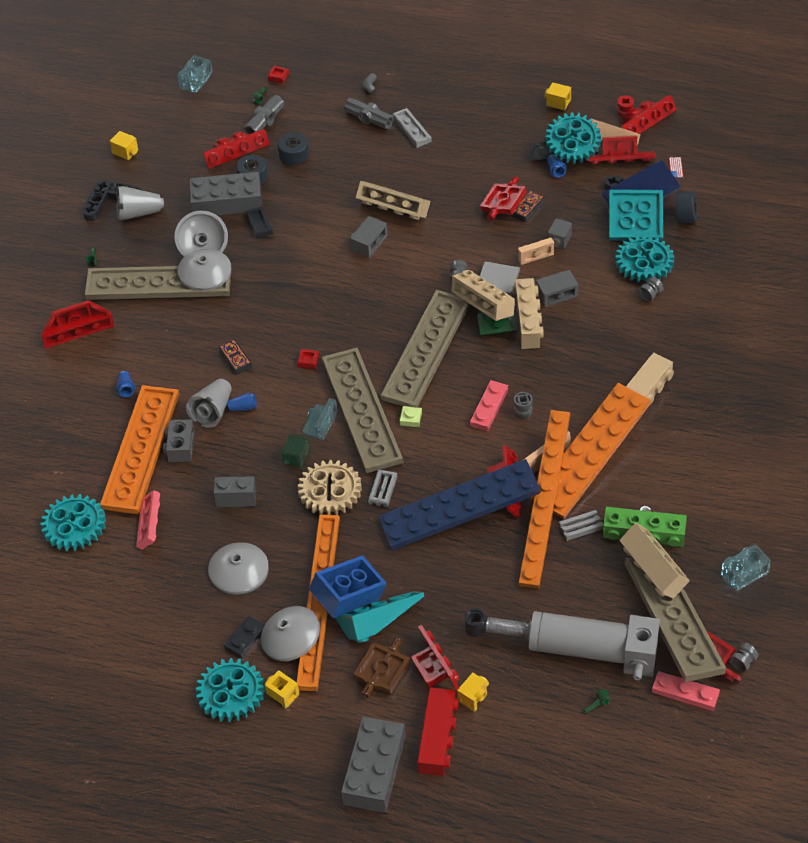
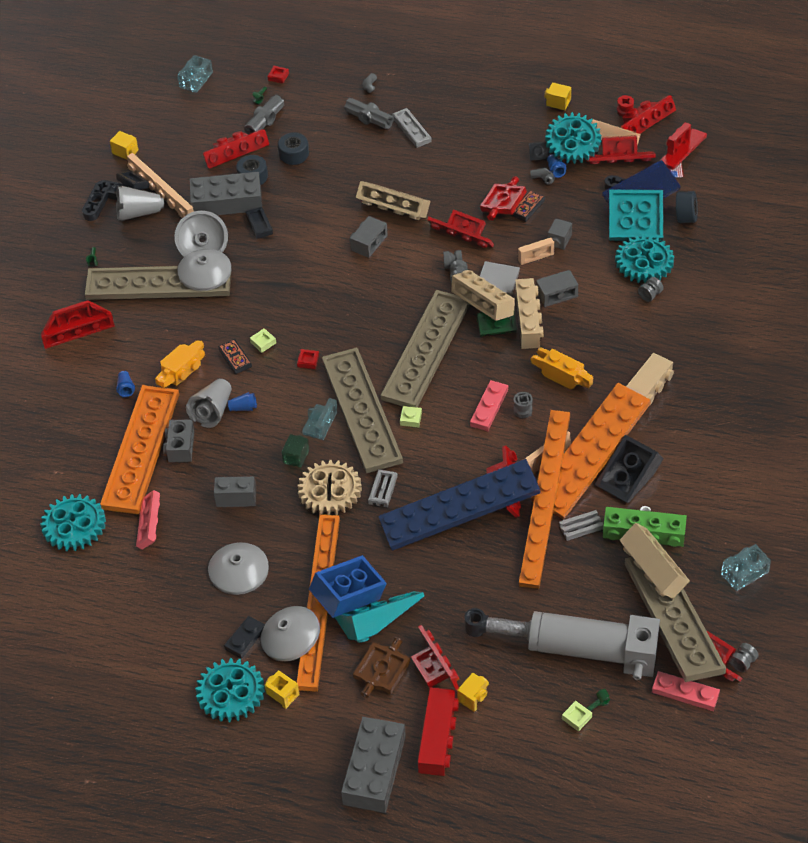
(132, 180): none -> black tile
(173, 199): none -> light nougat plate
(180, 364): none -> light orange hinge
(262, 340): none -> yellowish green plate
(450, 257): none -> dark grey wheel
(463, 225): none -> red bracket
(544, 173): none -> dark grey arm
(562, 368): none -> light orange hinge
(577, 716): none -> yellowish green plate
(629, 469): none -> black slope
(681, 145): none -> red bracket

